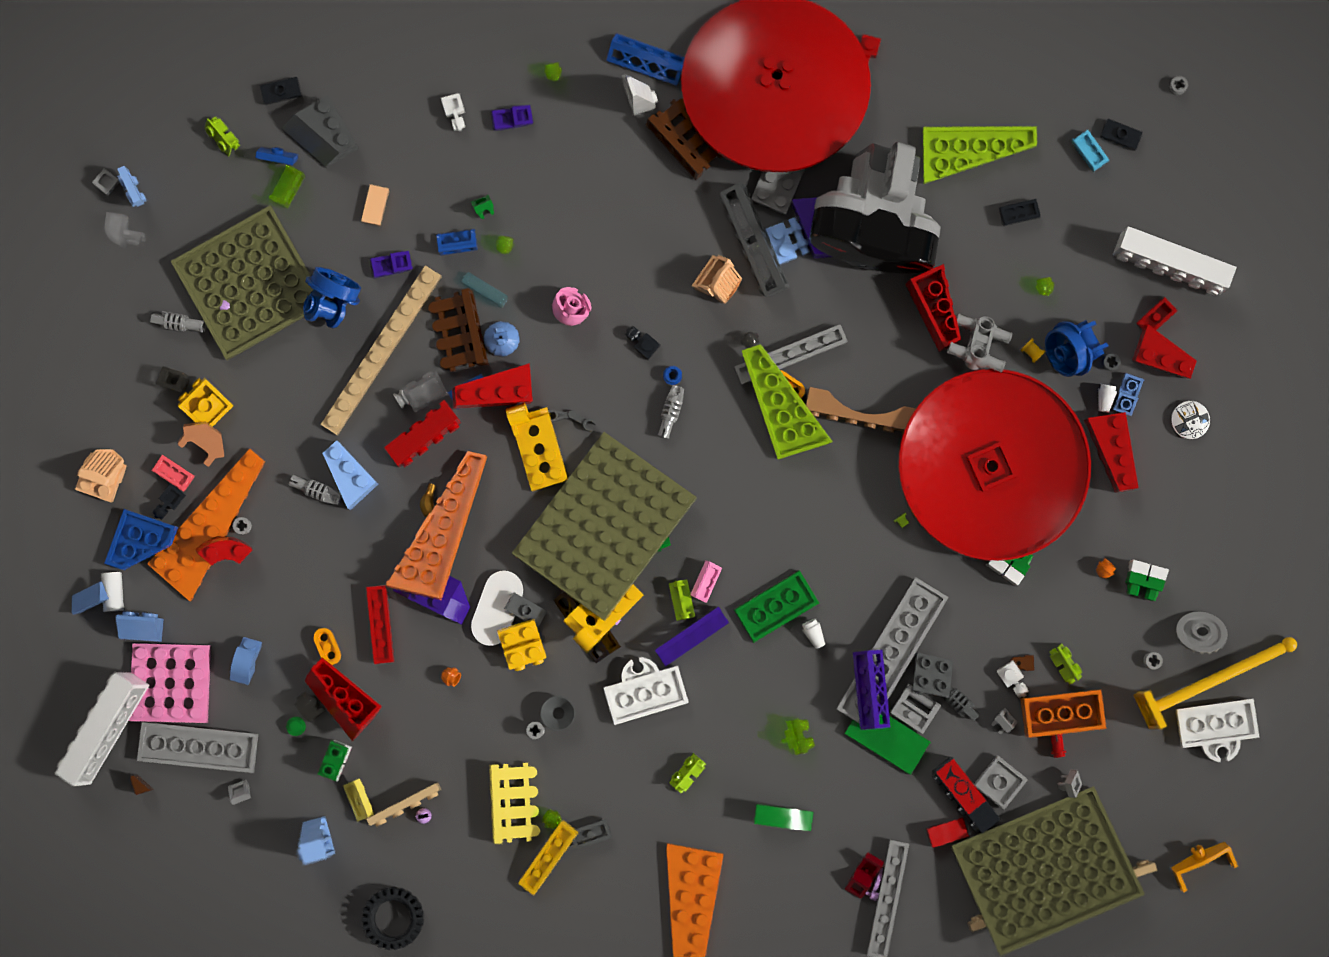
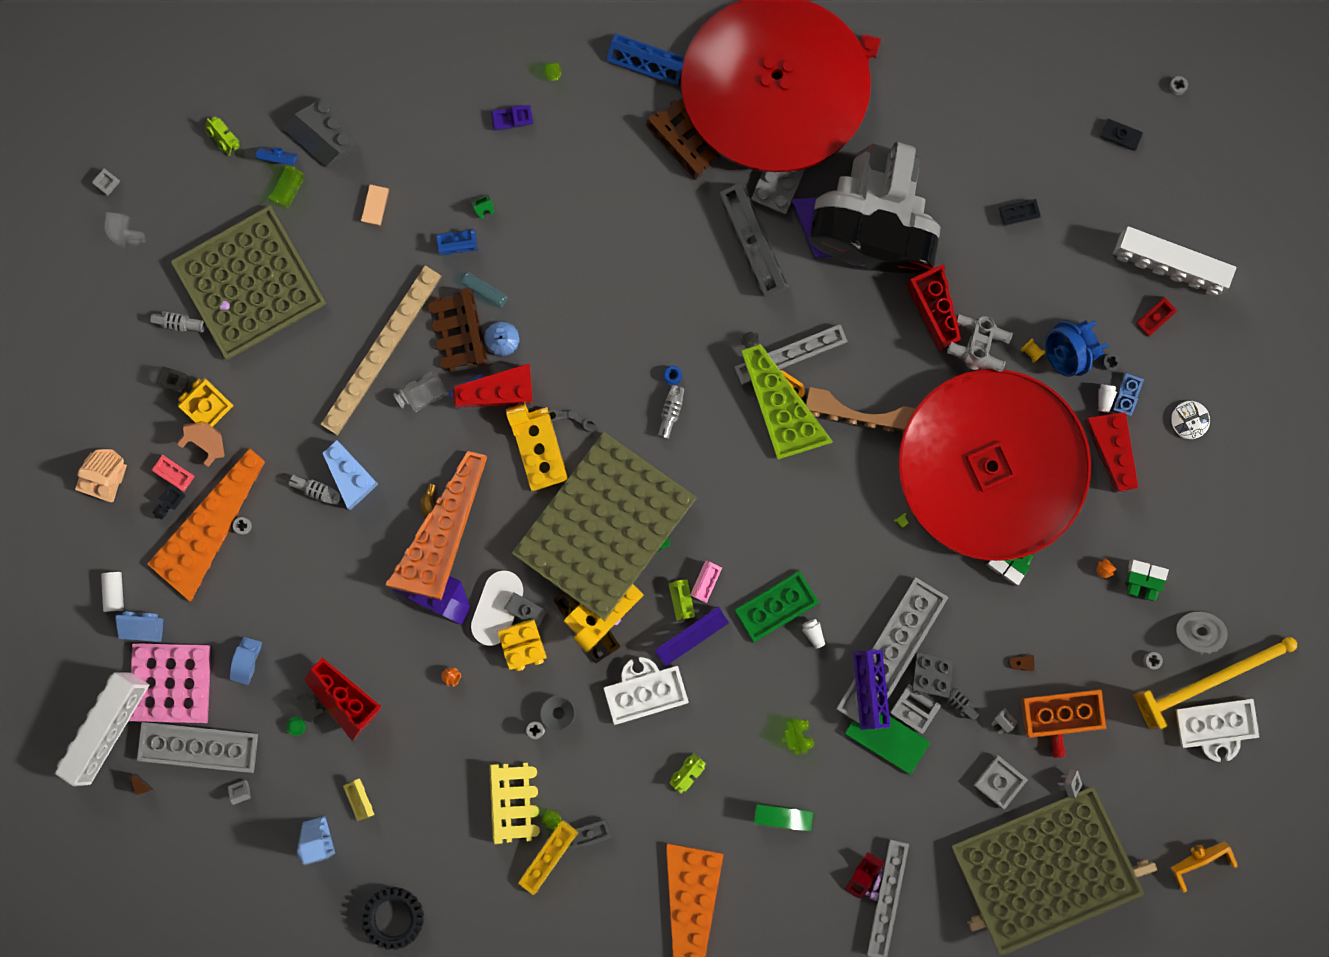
(88, 598): medium blue slope -> none
(129, 183): light blue plate -> none
(138, 539): blue plate -> none
(223, 548): red brick -> none
(281, 90): black plate -> none
(327, 646): light orange plate -> none
(330, 284): blue piece -> none
(333, 761): green hips -> none
(380, 624): red gear -> none
(391, 264): dark purple slope -> none
(412, 801): tan plate -> none
(422, 811): lavender hinge -> none
(423, 434): red wedge -> none
(453, 107): white plate -> none
(504, 244): clear neon green plate -> none
(570, 306): bright pink cylinder -> none
(639, 95): white wedge -> none
(646, 345): black plate -> none
(718, 279): light nougat piece -> none
(781, 241): light blue plate -> none
(947, 832): red slope -> none
(962, 148): lime wing -> none
(966, 795): brick -> none
(1011, 675): white plate -> none
(1045, 286): clear neon green plate -> none
(1063, 656): lime hinge -> none
(1090, 150): medium azure plate -> none
(1162, 354): red wedge -> none

